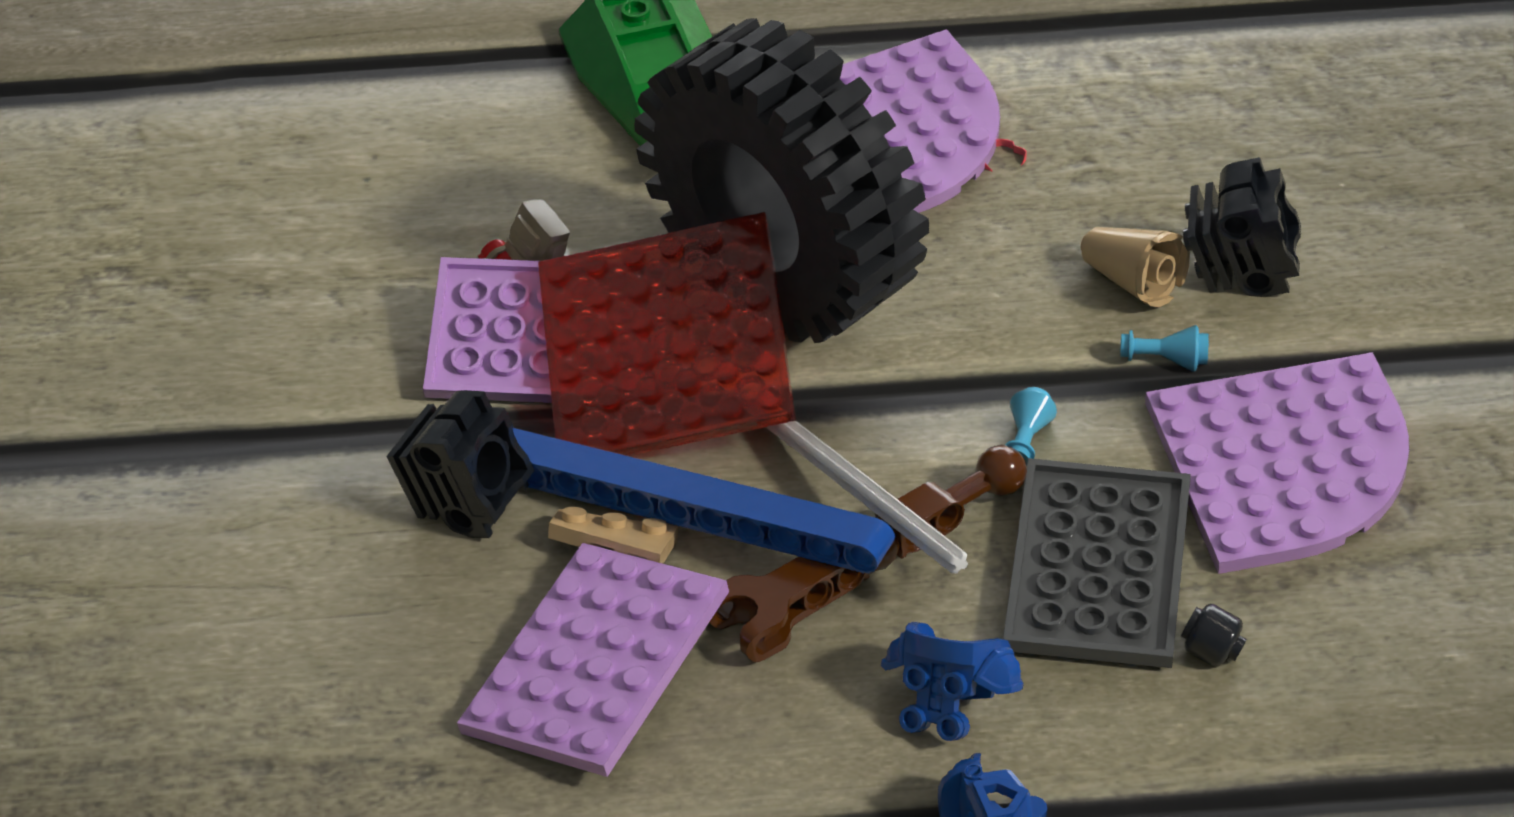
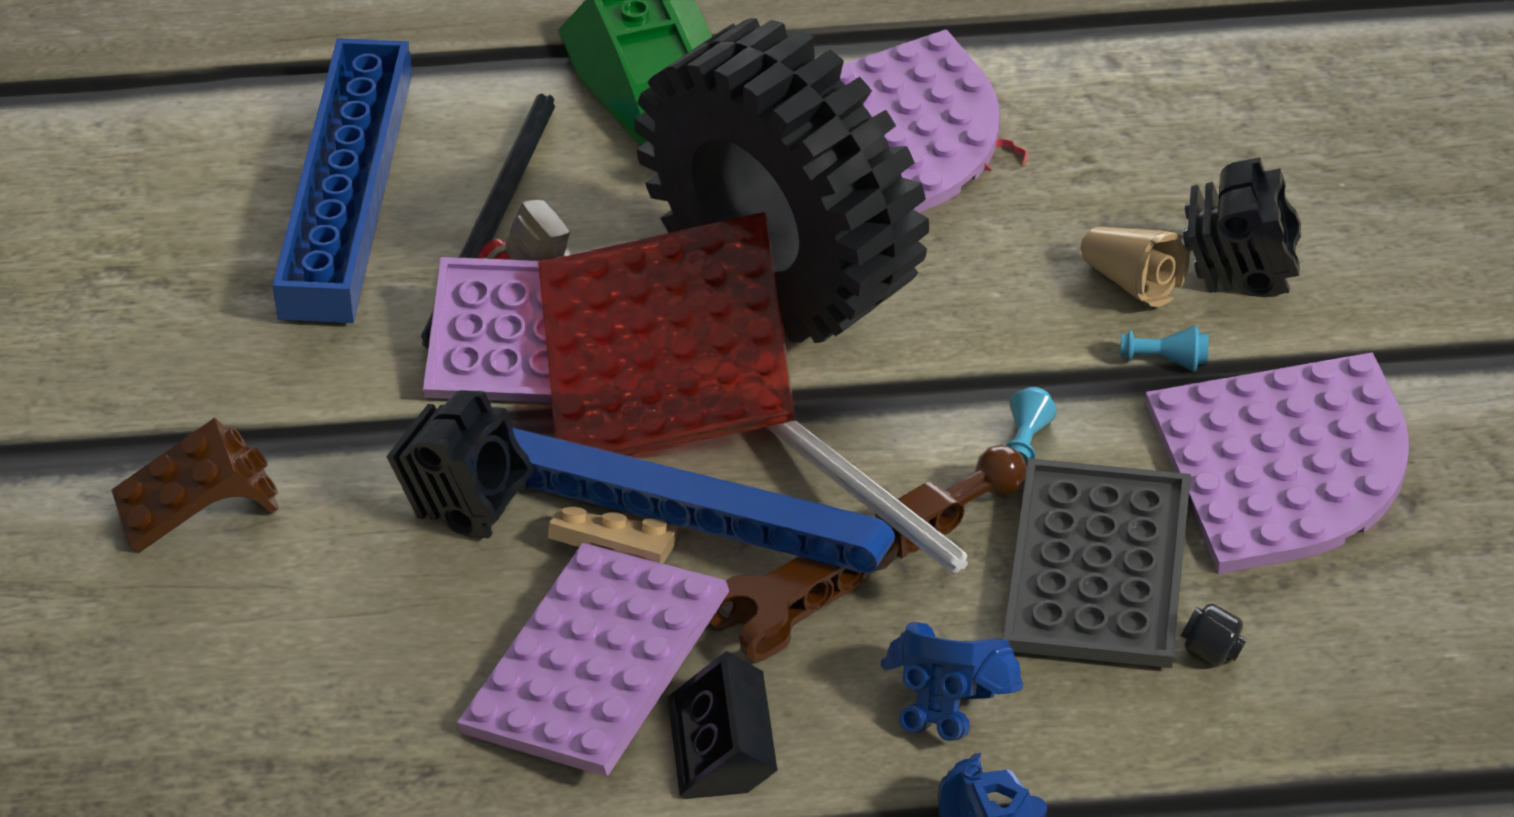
(189, 477): none -> reddish brown bracket
(343, 182): none -> blue brick
(505, 184): none -> black axle
(722, 730): none -> black slope

